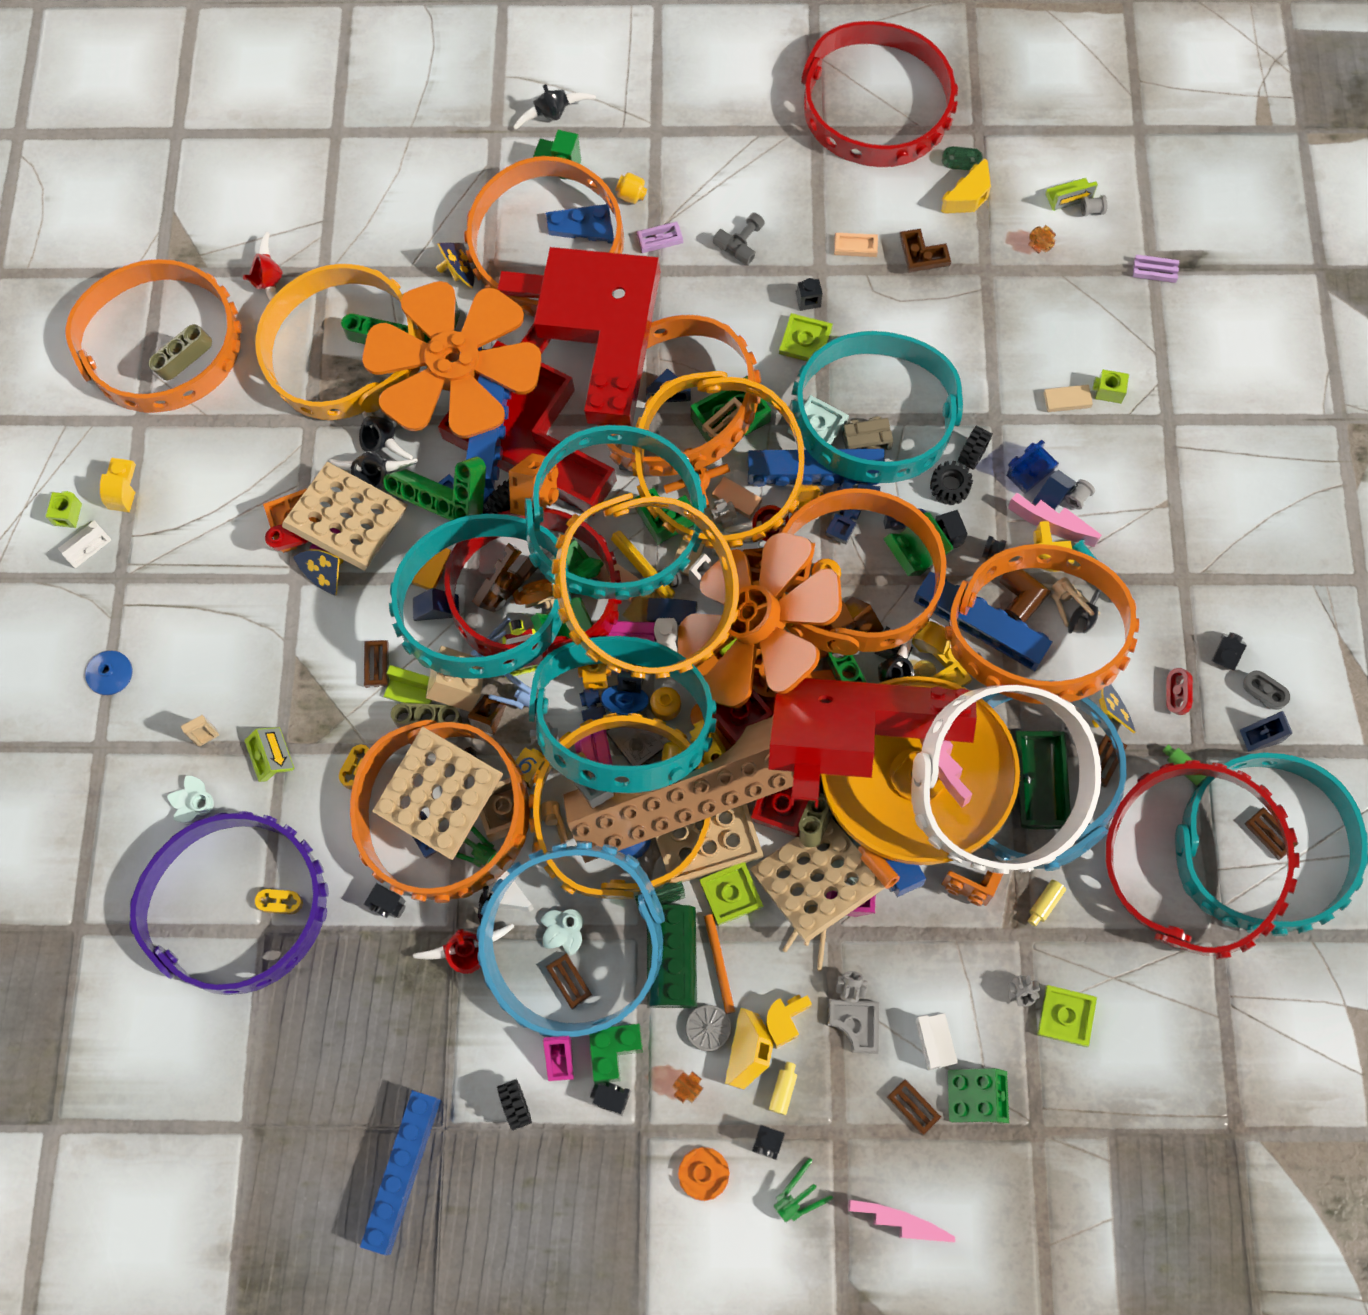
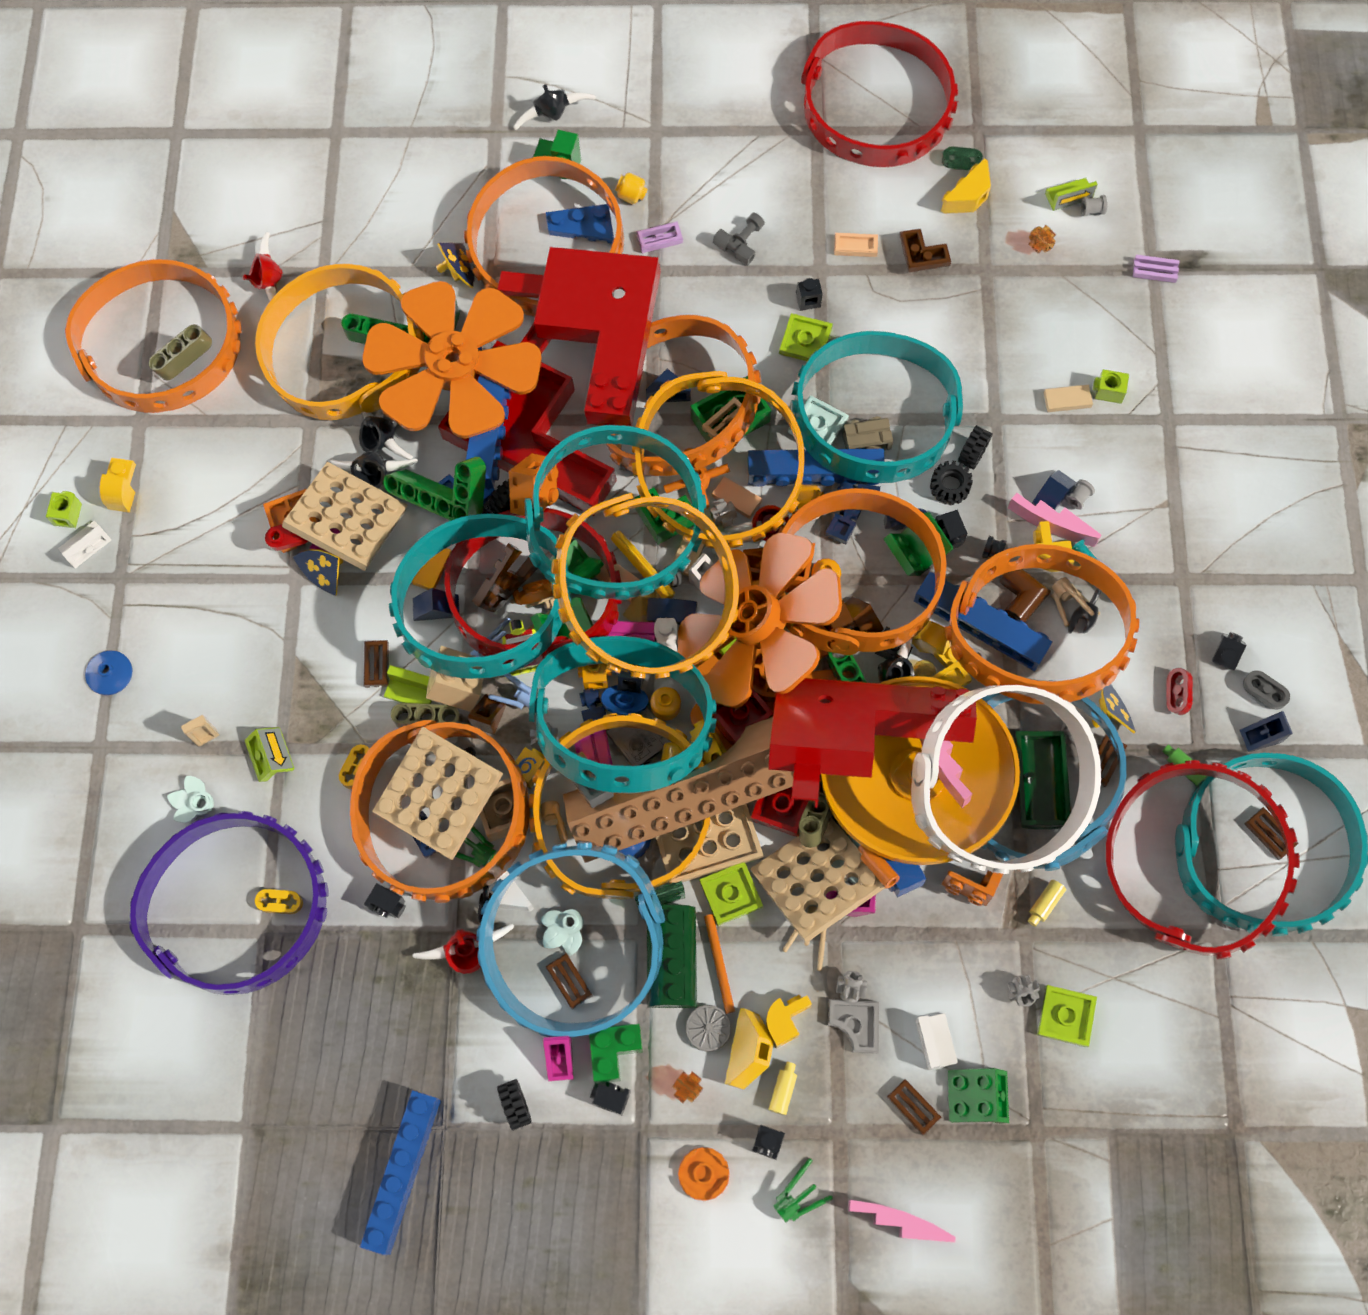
(1031, 467): clear blue bracket -> none

